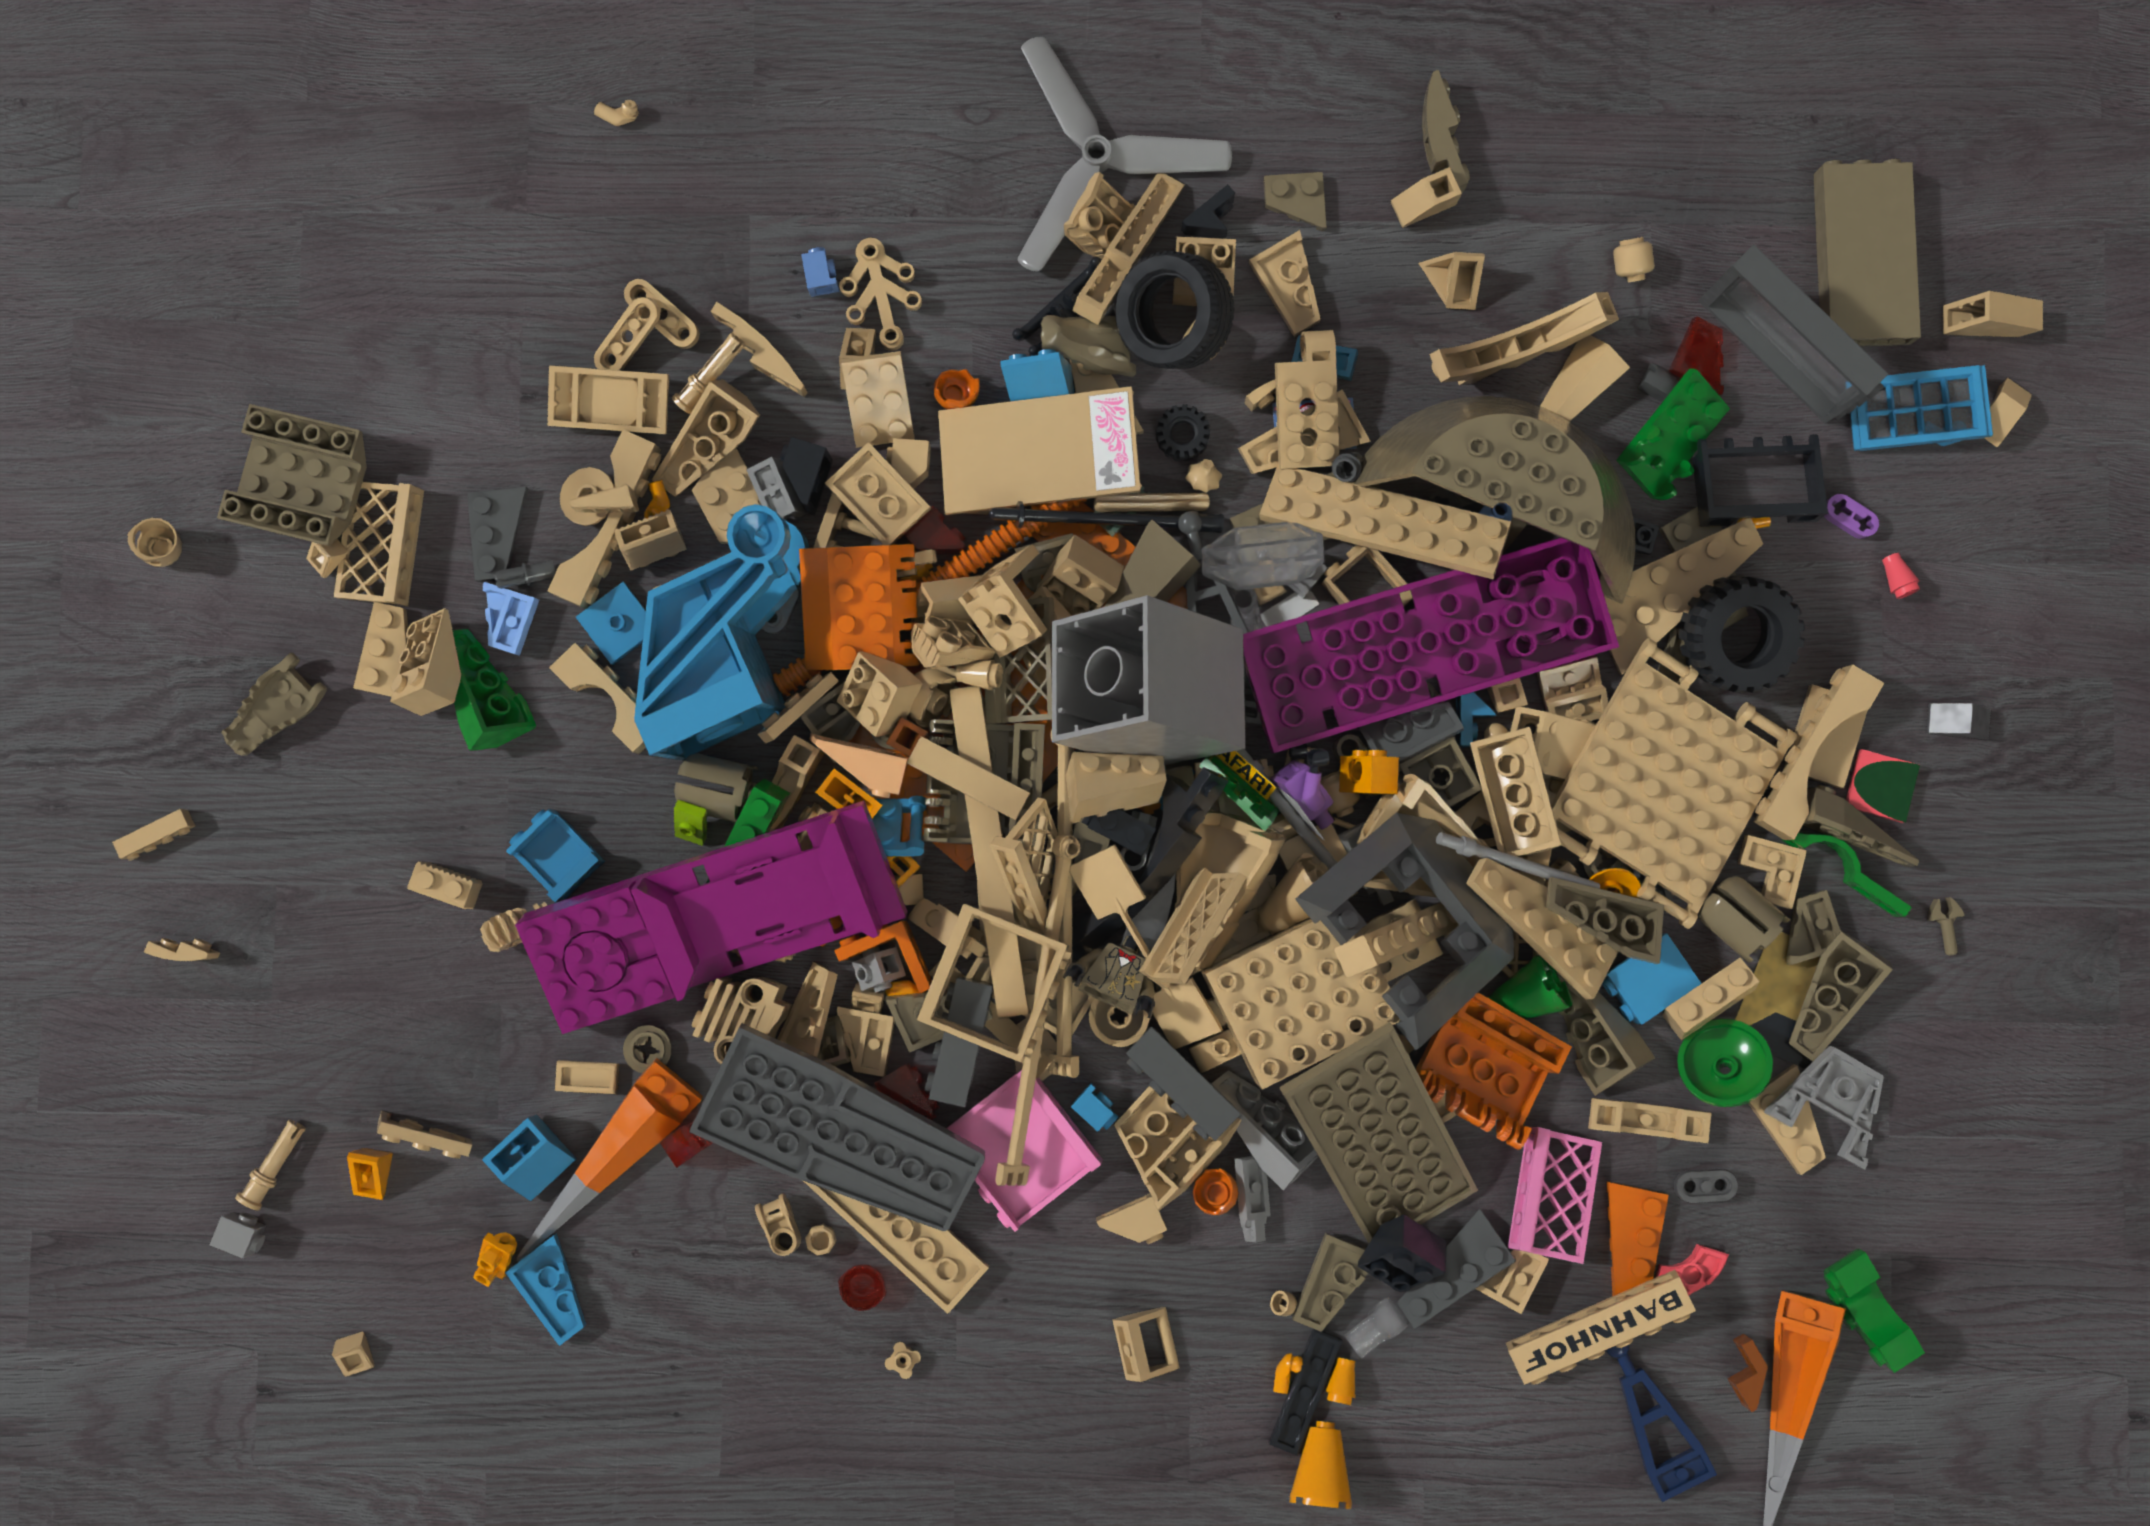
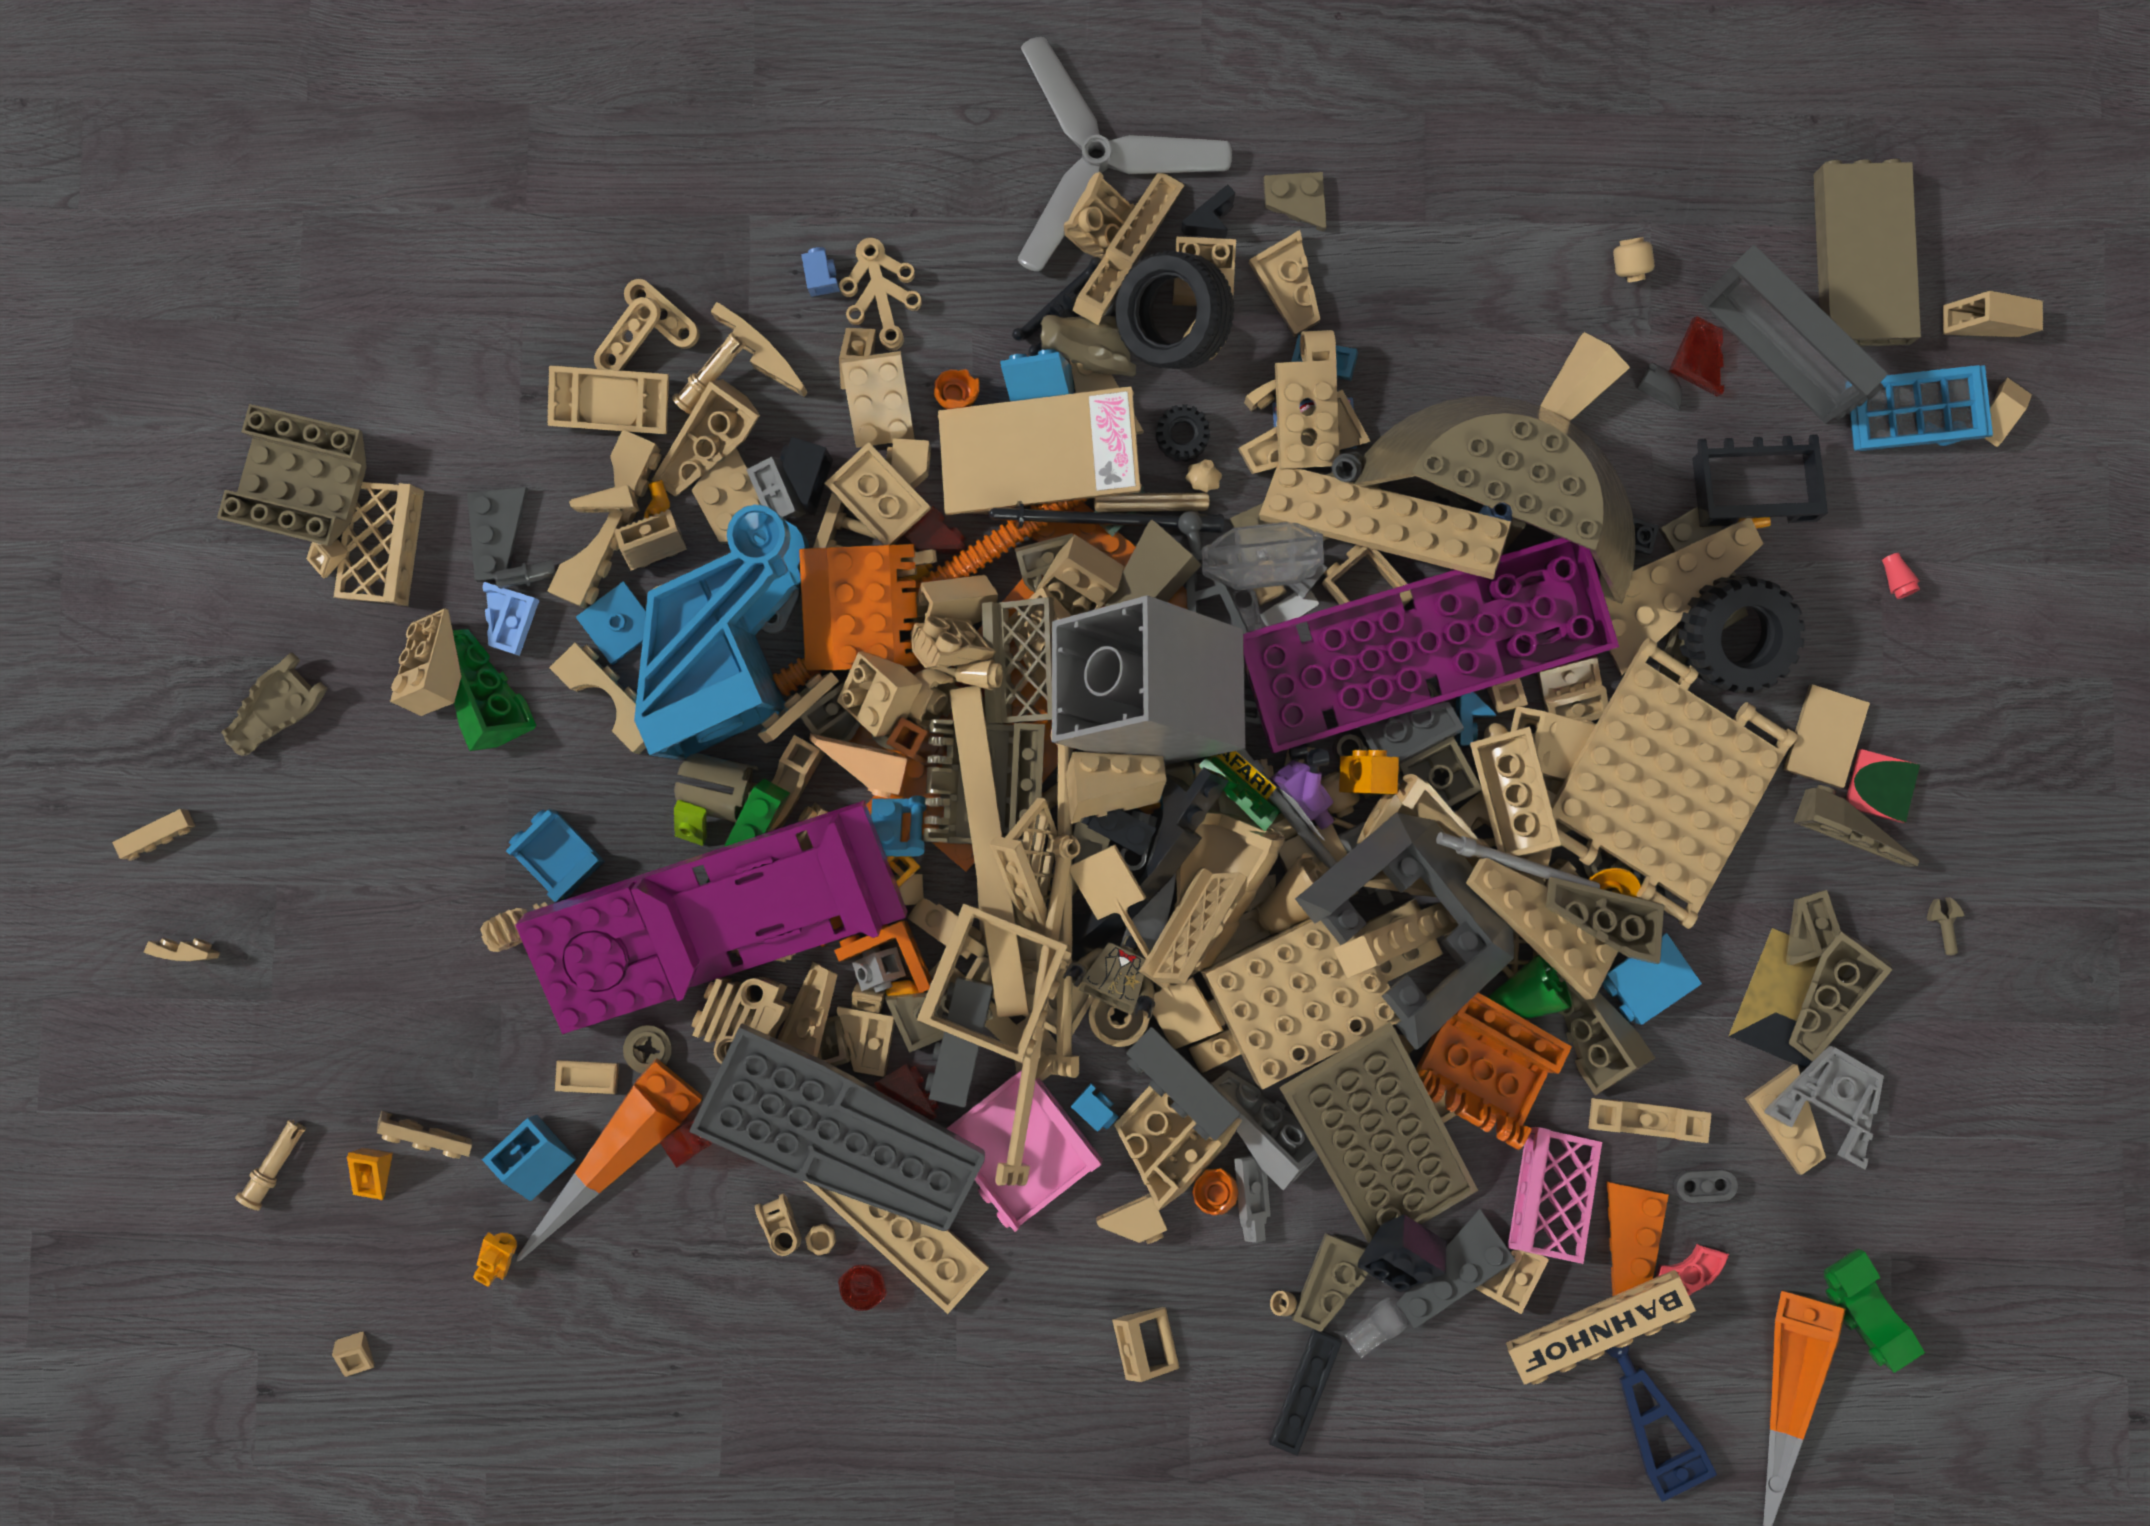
(157, 543): tan helmet -> none
(239, 1234): light grey brick -> none
(382, 649): tan wing -> none
(445, 885): tan brick -> none
(549, 1290): dark azure wing -> none
(582, 483): tan dish -> none
(625, 114): tan arm -> none
(843, 792): light orange slope -> none
(902, 1351): tan plate -> none
(968, 778): tan tile -> none
(997, 595): tan bracket -> none
(1283, 1372): light orange arm -> none
(1322, 1469): light orange cone -> none
(1342, 1382): light orange cone -> none
(1427, 197): tan slope -> none
(1438, 125): dark tan slope -> none
(1456, 278): tan slope -> none
(1513, 348): tan arch -> none
(1671, 436): green hinge -> none
(1711, 998): tan brick -> none
(1728, 1045): green dish -> none
(1742, 917): dark tan cylinder -> none
(1749, 1381): dark orange slope -> none
(1782, 868): tan plate -> none
(1787, 803): tan arch -> none
(1853, 875): green piece -> none
(1854, 511): medium lavender beam -> none
(1958, 720): slope -> none

